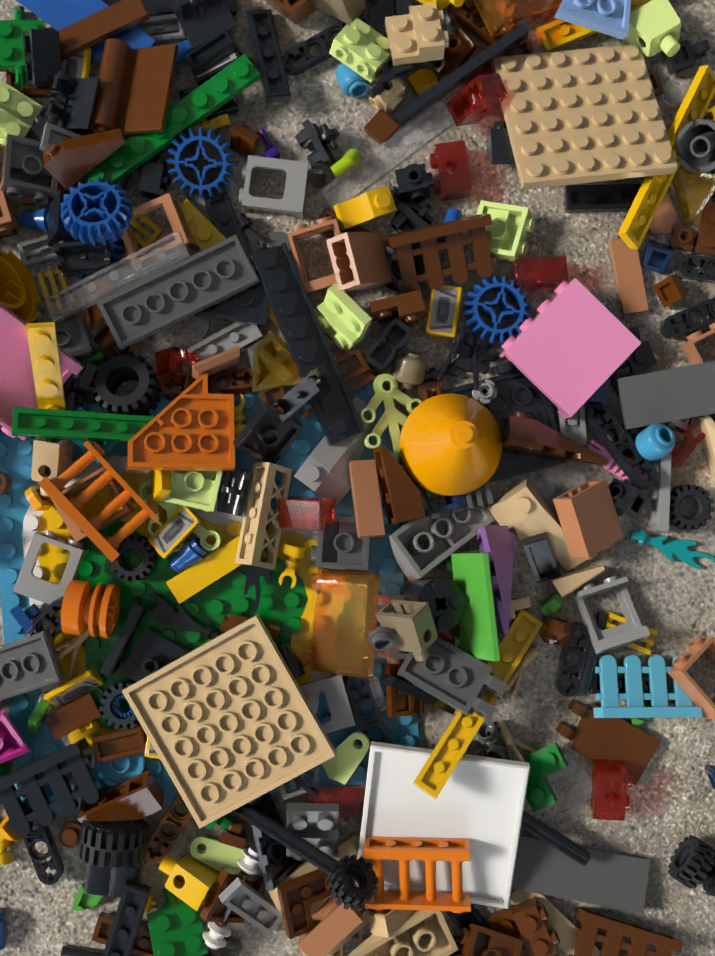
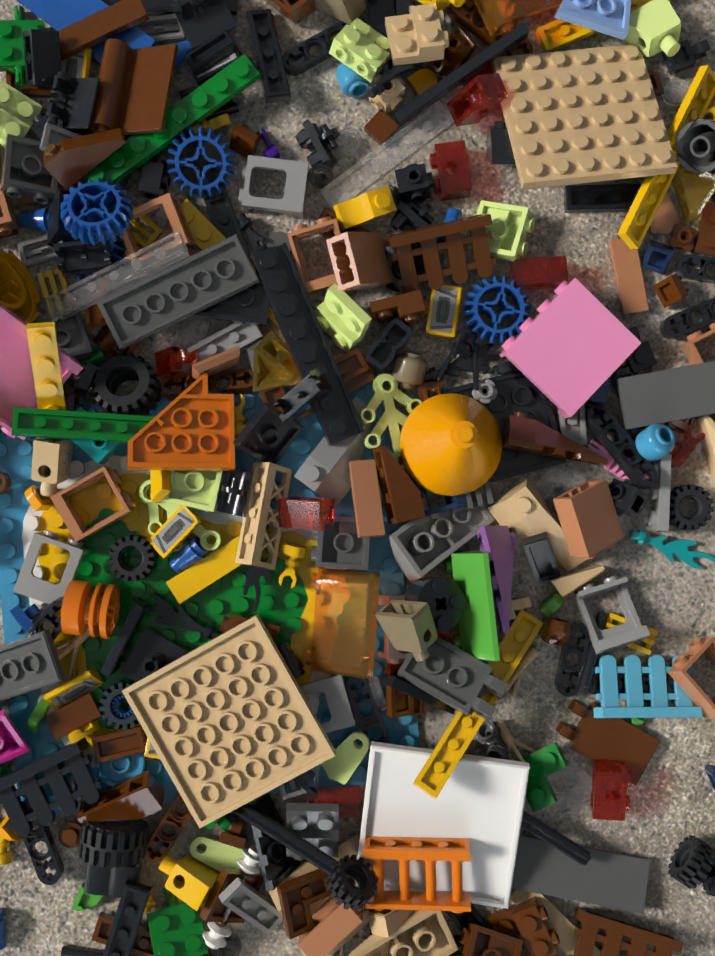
(93, 524): orange fence -> none
(350, 159): lime arm -> none
(382, 638): dark grey plate -> none

